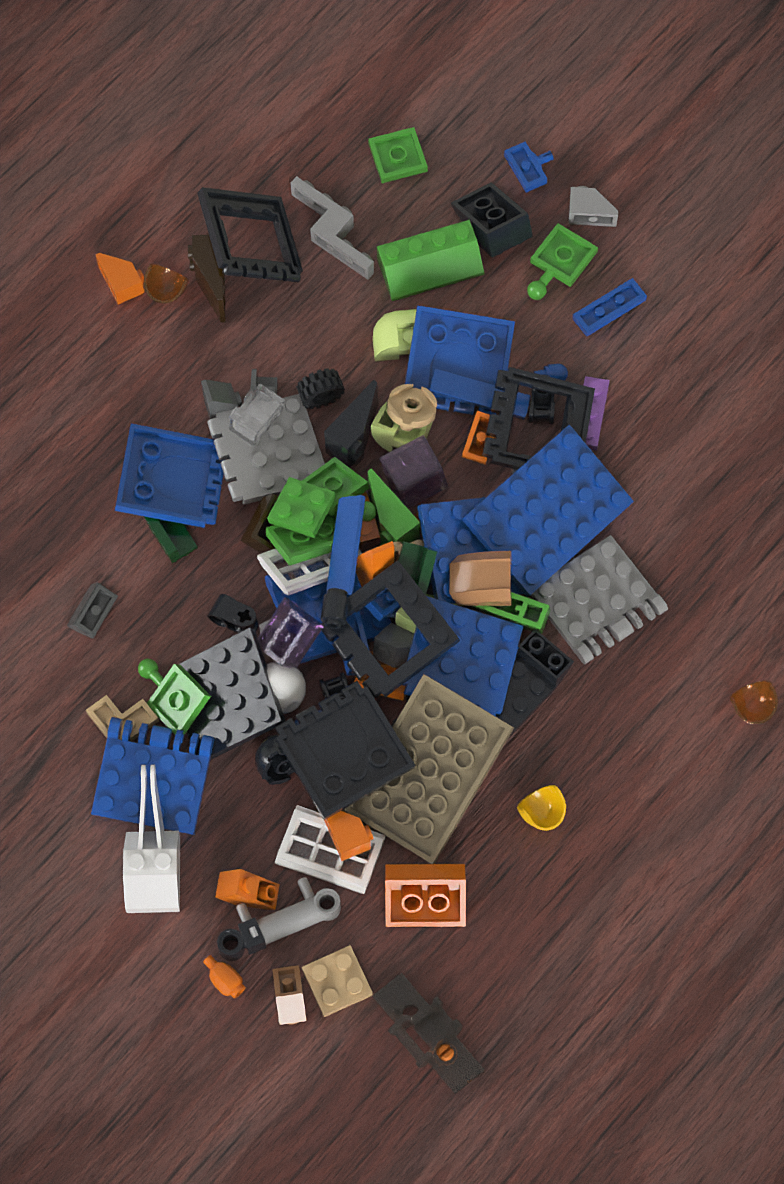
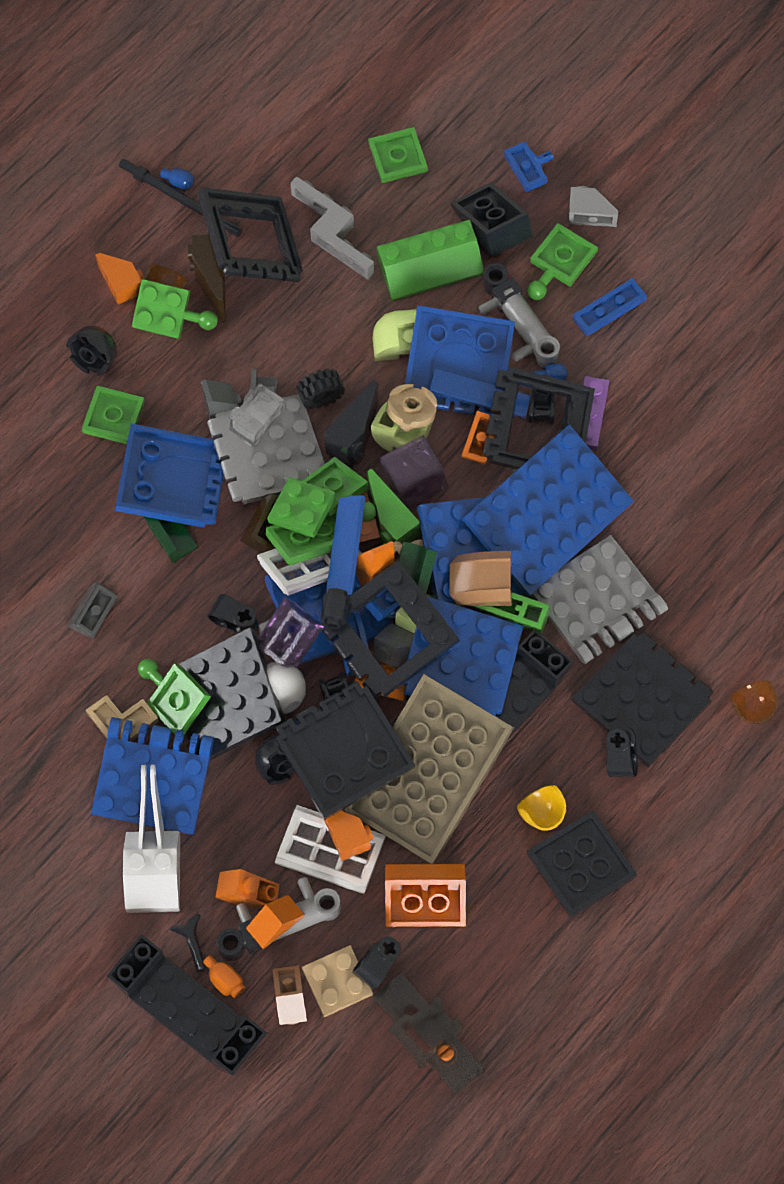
(92, 349): none -> black cylinder
(112, 414): none -> bright green plate
(142, 175): none -> black bar
(164, 309): none -> bright green plate
(178, 178): none -> blue cylinder
(185, 1006): none -> black slope
(188, 931): none -> black piece
(274, 920): none -> orange slope
(377, 961): none -> black piece
(508, 299): none -> light grey piece
(581, 864): none -> black plate
(621, 757): none -> black piece
(645, 694): none -> black hinge

